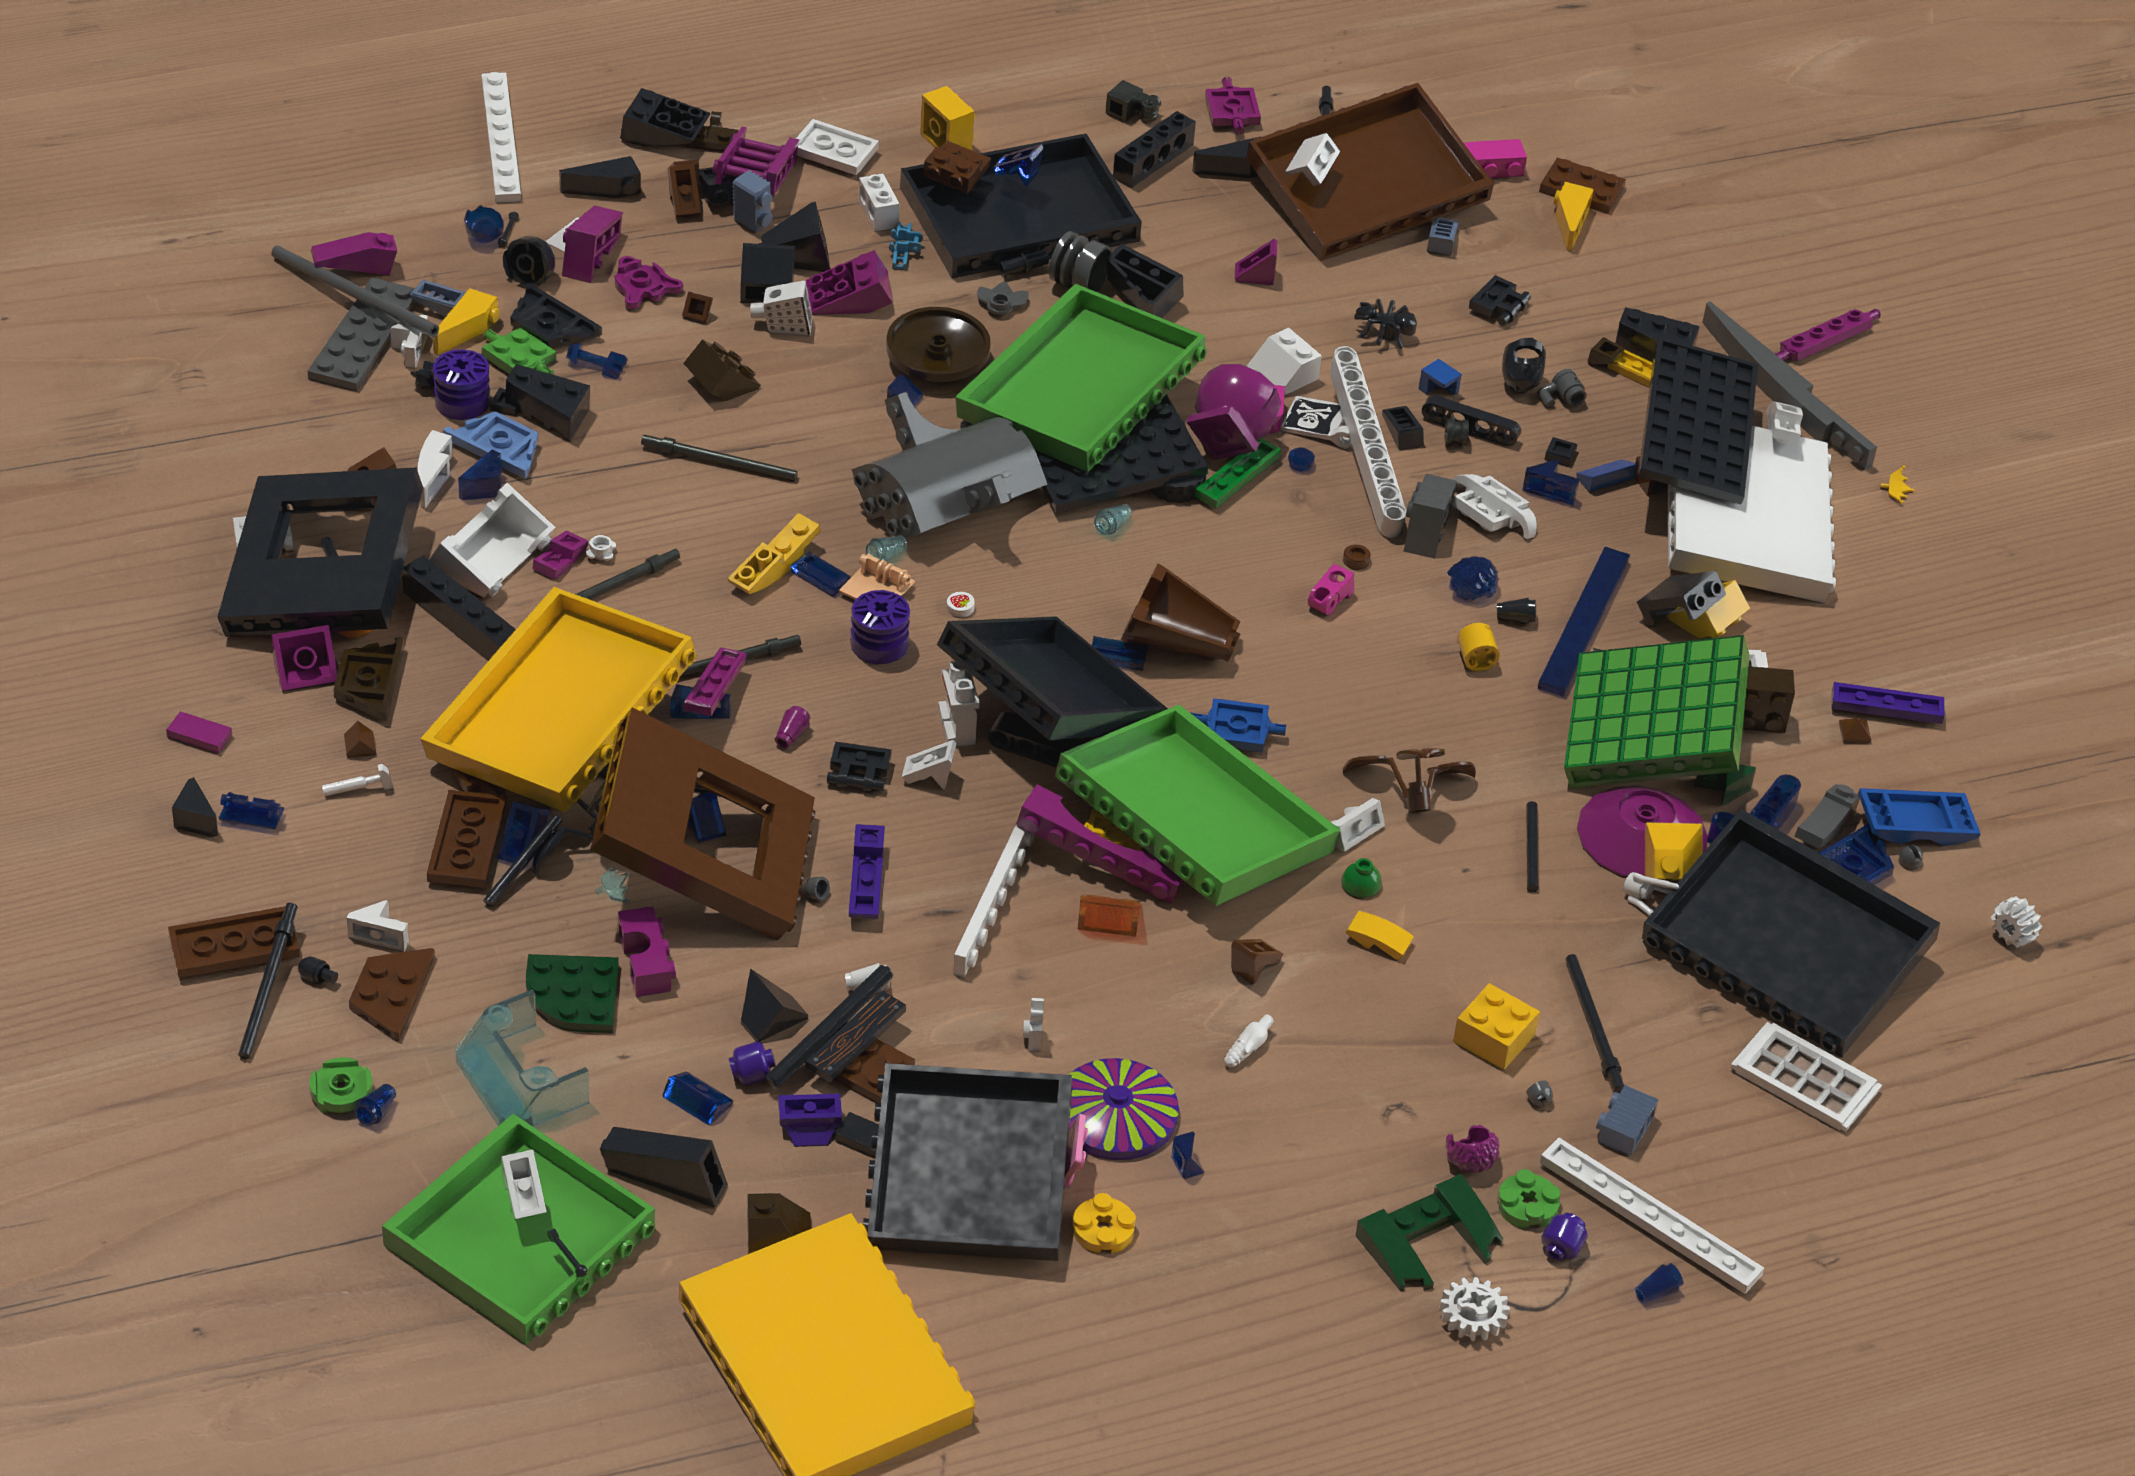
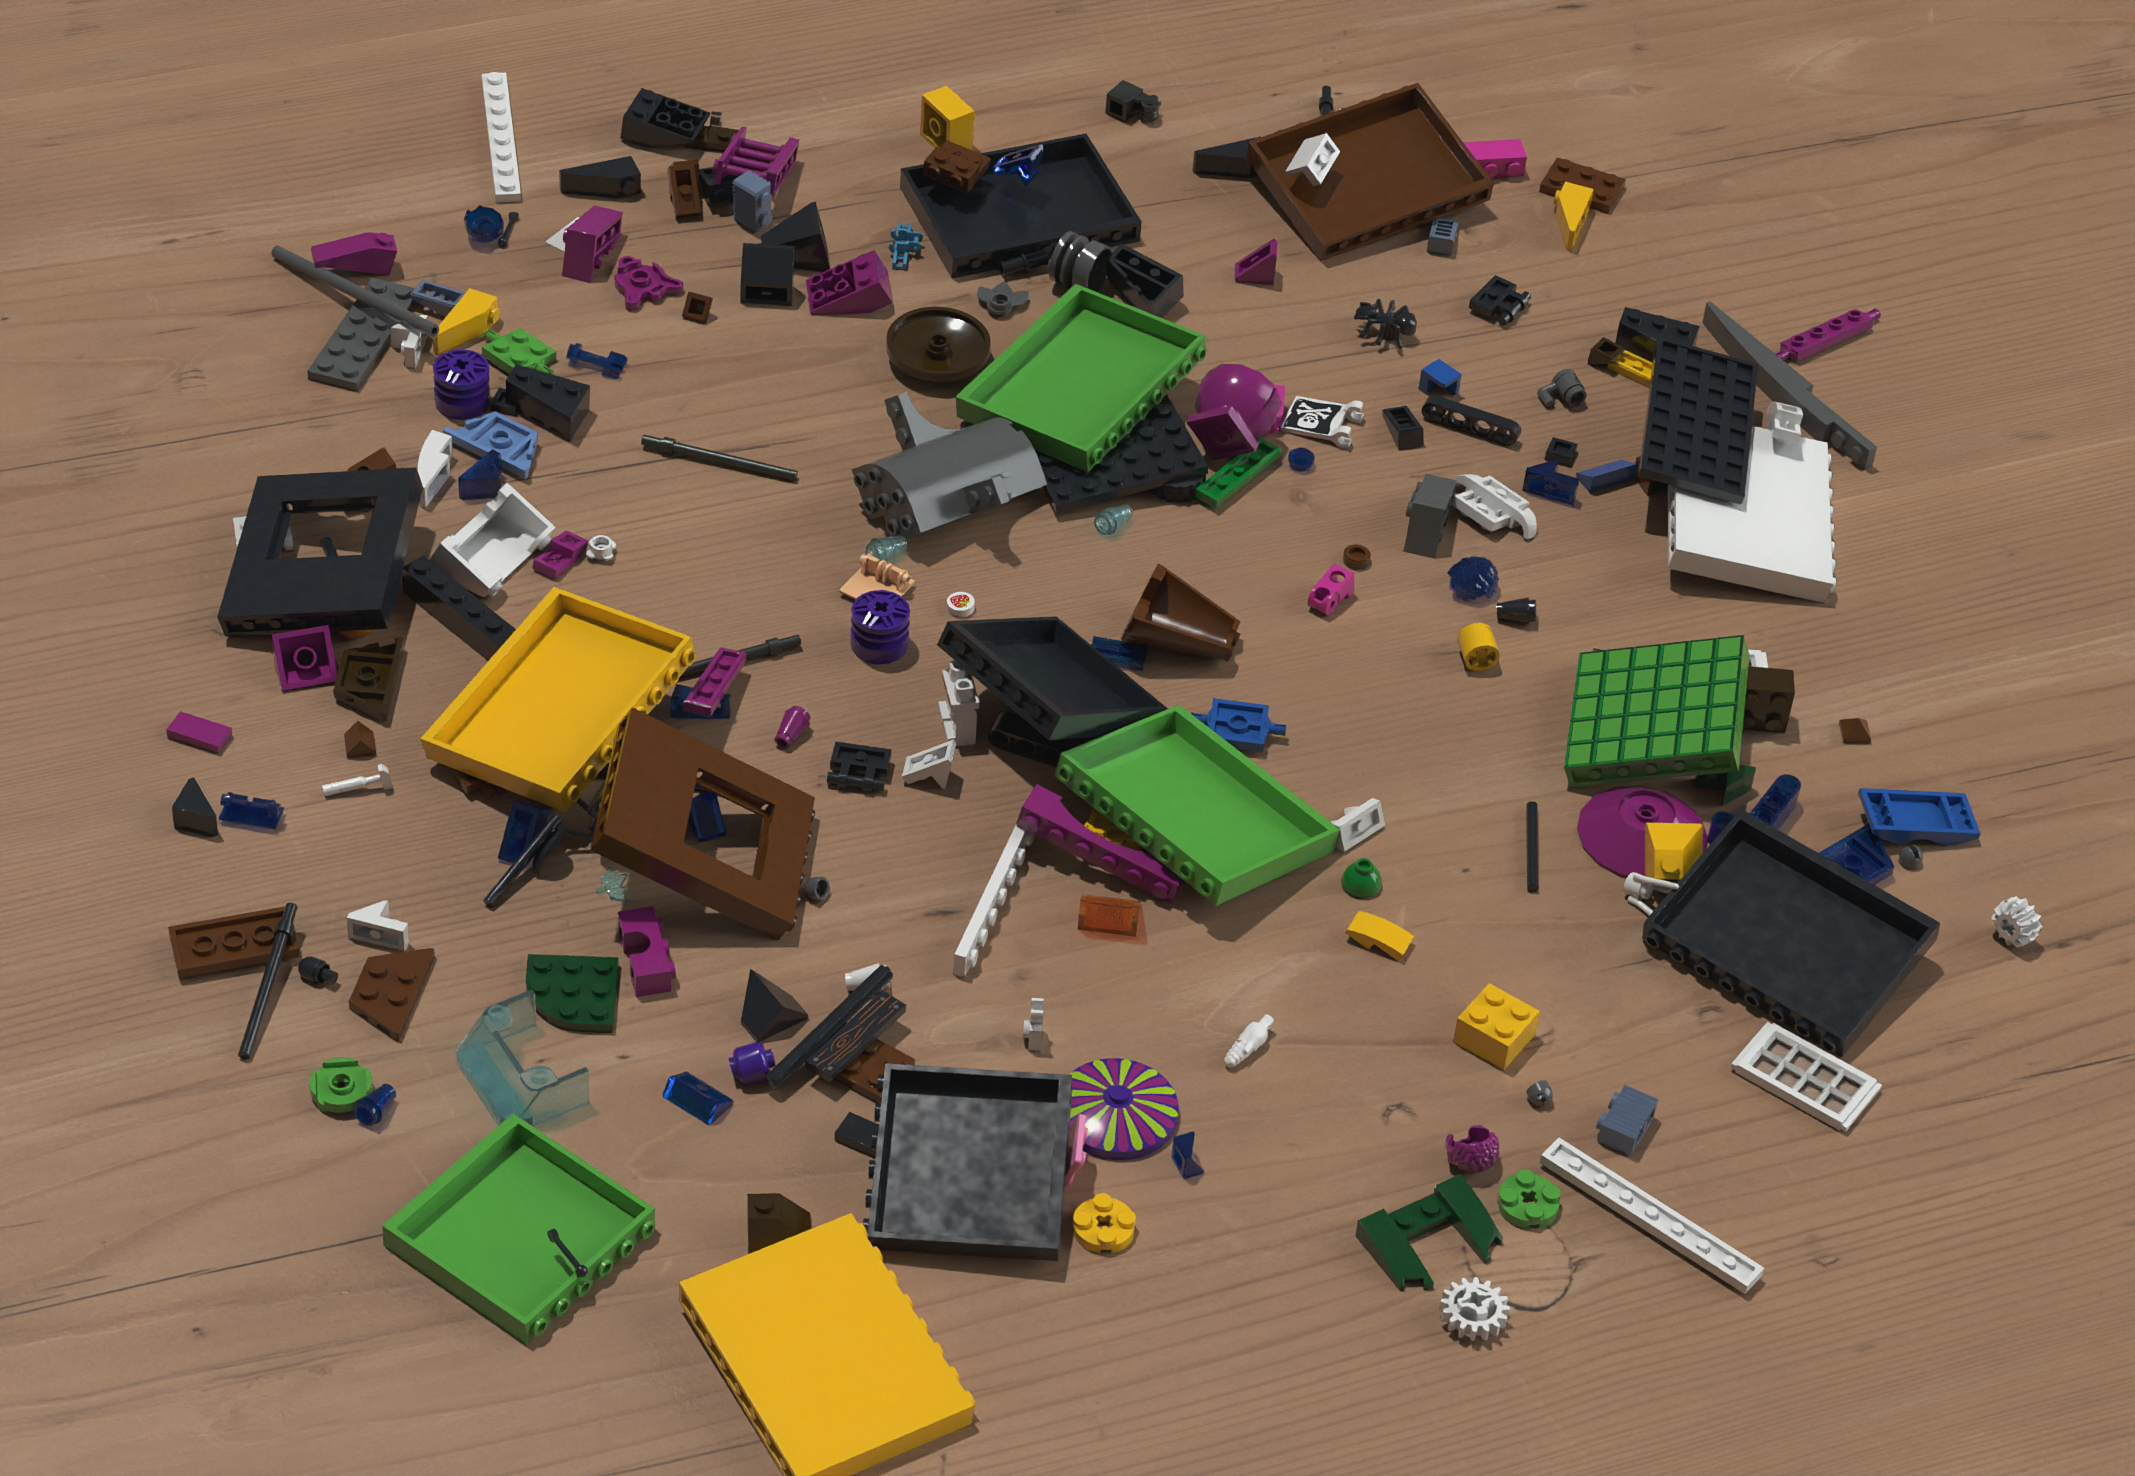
(424, 376): black plant -> none
(466, 838): reddish brown plate -> none
(523, 1184): white slope -> none
(529, 261): black cylinder -> none
(551, 319): black wing -> none
(652, 564): pearl dark grey bar -> none
(666, 1162): black slope -> none
(721, 371): dark brown slope -> none
(774, 560): yellow slope -> none
(785, 309): white torso -> none
(810, 1117): dark purple slope -> none
(820, 573): clear blue tile -> none
(836, 147): white plate -> none
(866, 871): dark purple slope -> none
(878, 202): white brick -> none
(902, 385): clear blue slope -> none
(1154, 149): black brick -> none
(1232, 106): magenta plate -> none
(1251, 956): reddish brown slope -> none
(1287, 361): white slope -> none
(1368, 442): white beam -> none
(1418, 793): reddish brown plant -> none
(1456, 432): pearl dark grey wheel -> none
(1523, 373): black piece -> none
(1564, 1236): dark purple head -> none
(1583, 621): clear blue tile -> none
(1609, 1064): black bar -> none
(1659, 1283): clear blue cone -> none
(1691, 591): black panel -> none
(1716, 618): yellow slope -> none
(1829, 816): dark grey slope -> none
(1888, 703): dark purple plate -> none
(1897, 486): yellow piece -> none

